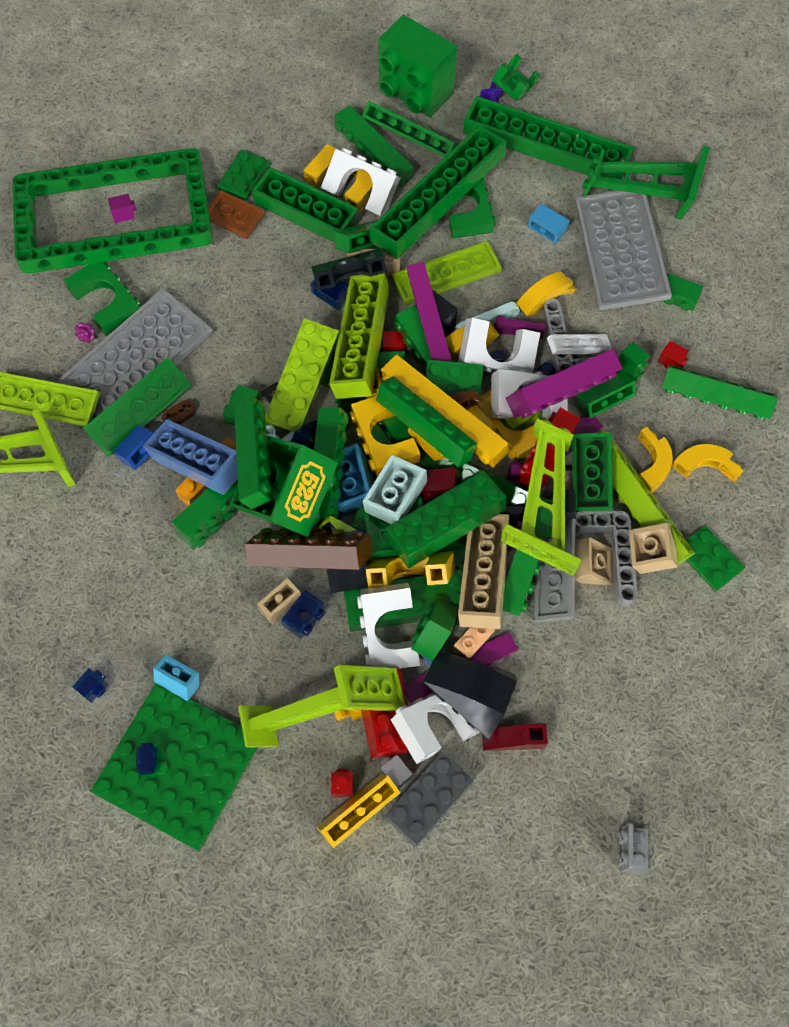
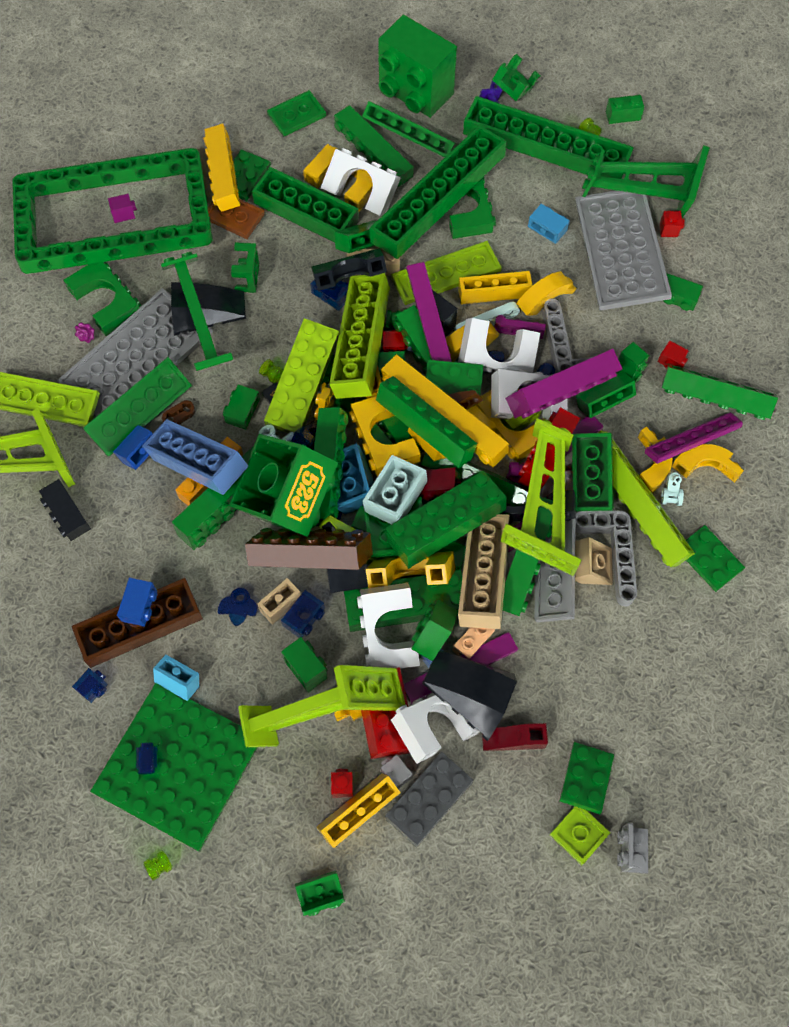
(63, 510): none -> black brick
(107, 637): none -> reddish brown brick
(137, 602): none -> blue brick
(153, 868): none -> clear neon green wheel
(195, 310): none -> green piece
(216, 302): none -> black wedge
(221, 168): none -> yellow brick
(238, 609): none -> clear blue plate
(247, 267): none -> green panel
(252, 452): green brick -> none
(270, 370): none -> clear neon green wheel
(296, 113): none -> green plate
(304, 664): none -> green brick
(320, 893): none -> green bracket
(323, 399): none -> yellow plate
(390, 318): none -> green wheel
(493, 287): none -> yellow brick
(579, 343): white plate -> none
(580, 834): none -> lime plate
(587, 778): none -> green plate
(589, 126): none -> clear neon green wheel
(624, 109): none -> green brick
(653, 548): tan slope -> none
(671, 223): none -> red brick
(672, 490): none -> light aqua piece
(693, 437): none -> magenta tile

